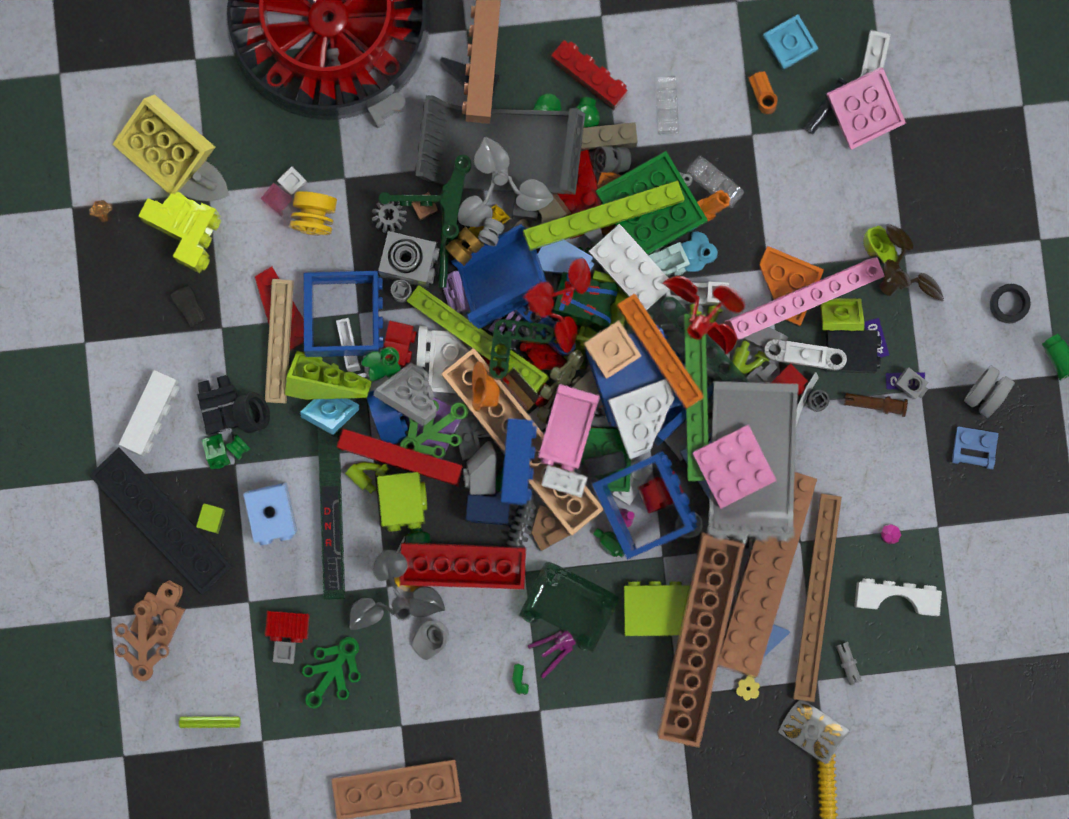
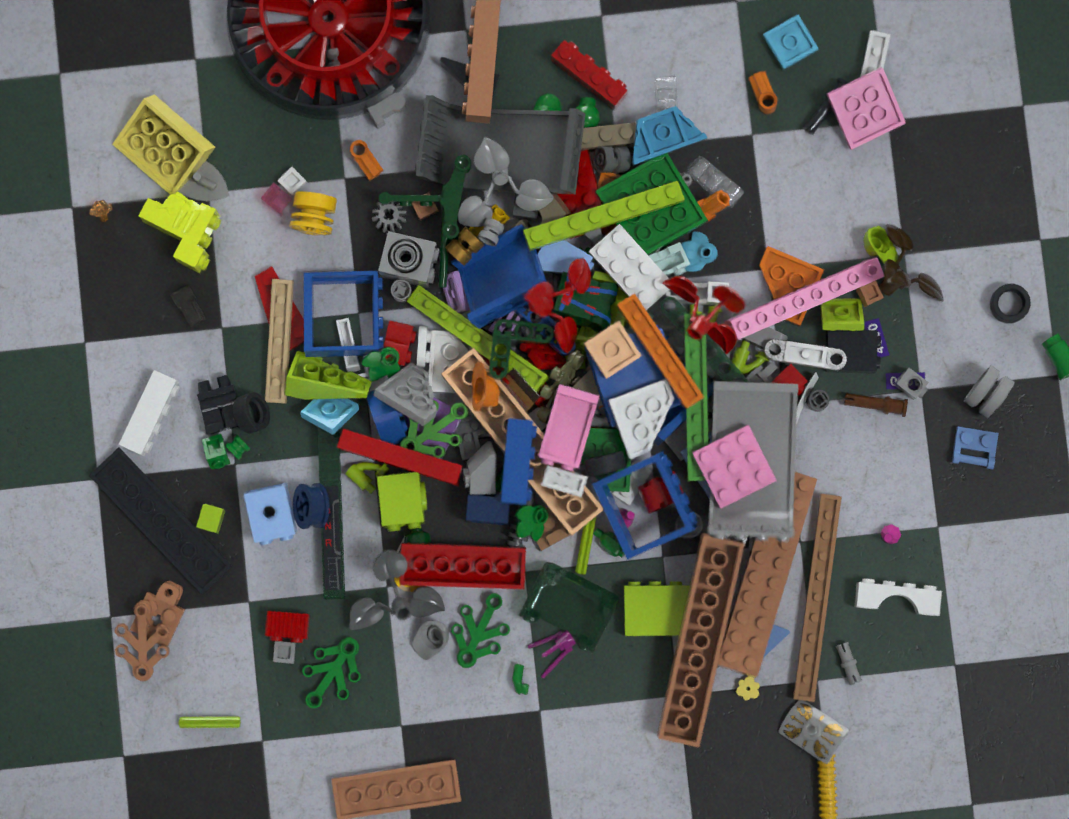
(310, 506): none -> dark blue wheel
(366, 161): none -> orange piece
(478, 634): none -> green plant
(531, 521): none -> green plate
(585, 546): none -> lime axle
(663, 134): none -> dark azure wing
(869, 293): none -> nougat plate

